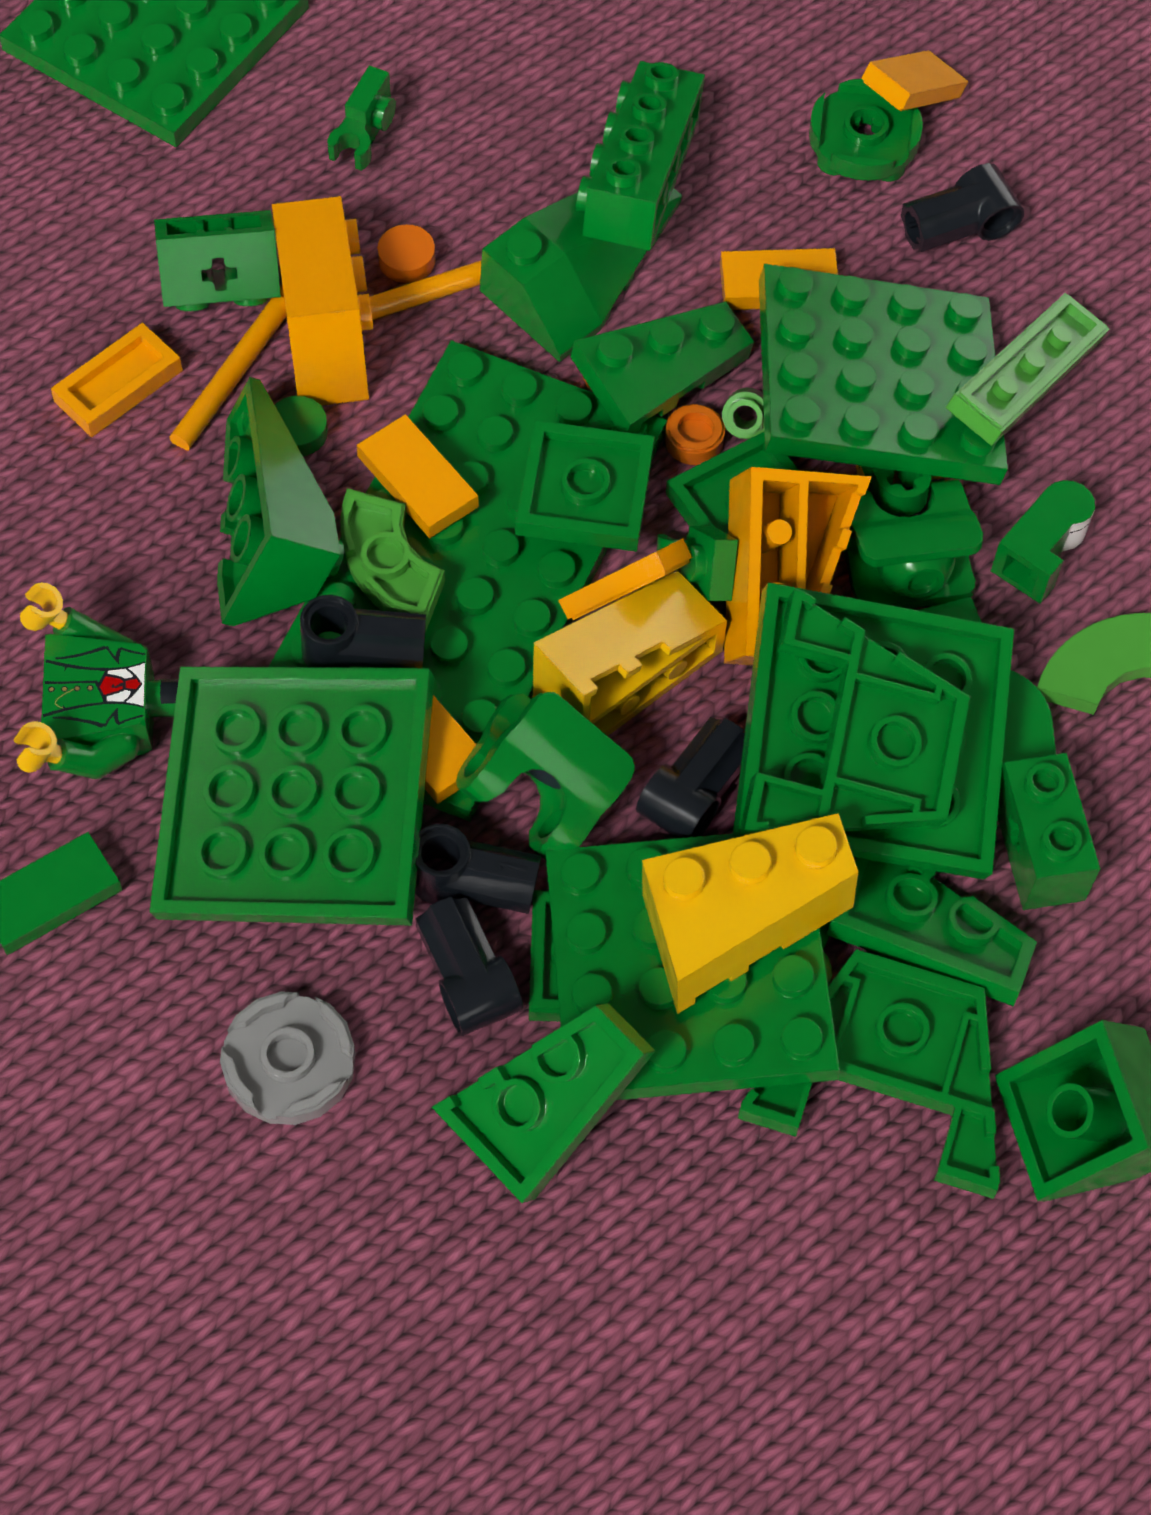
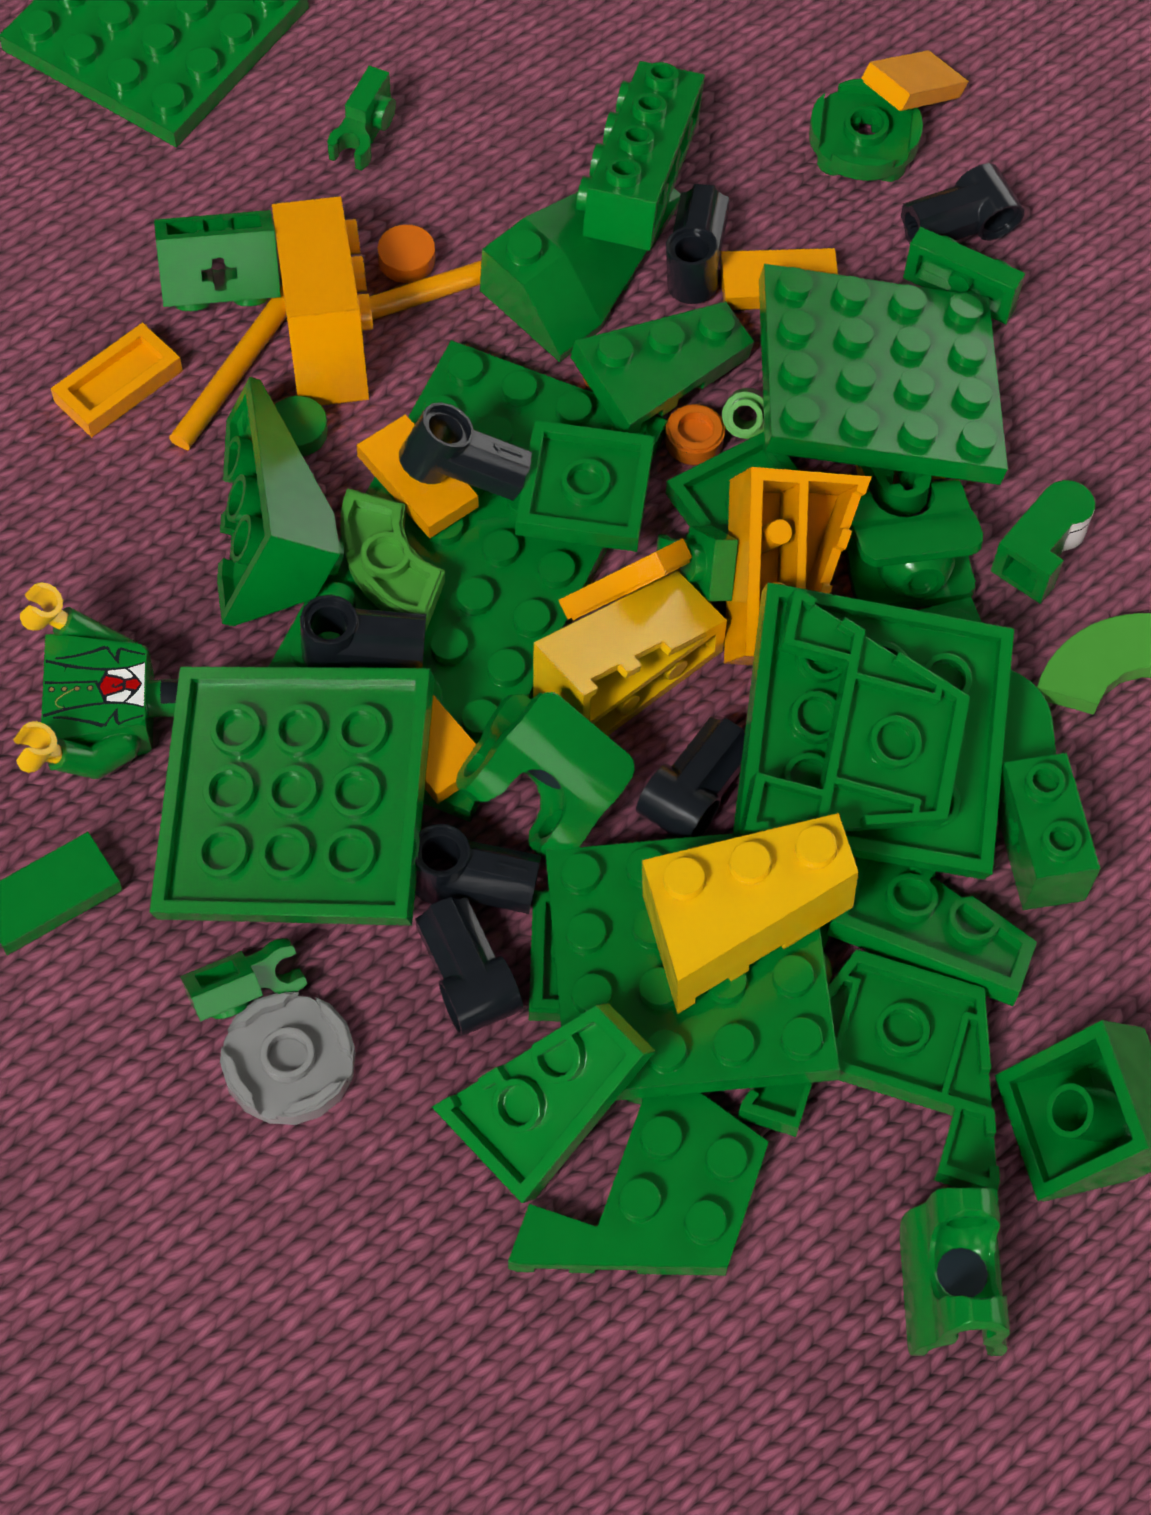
(230, 983): none -> green plate
(447, 446): none -> black piece
(671, 1201): none -> green wing
(696, 244): none -> black piece
(948, 266): none -> green plate
(953, 1270): none -> green piece
(1027, 369): bright green tile -> none

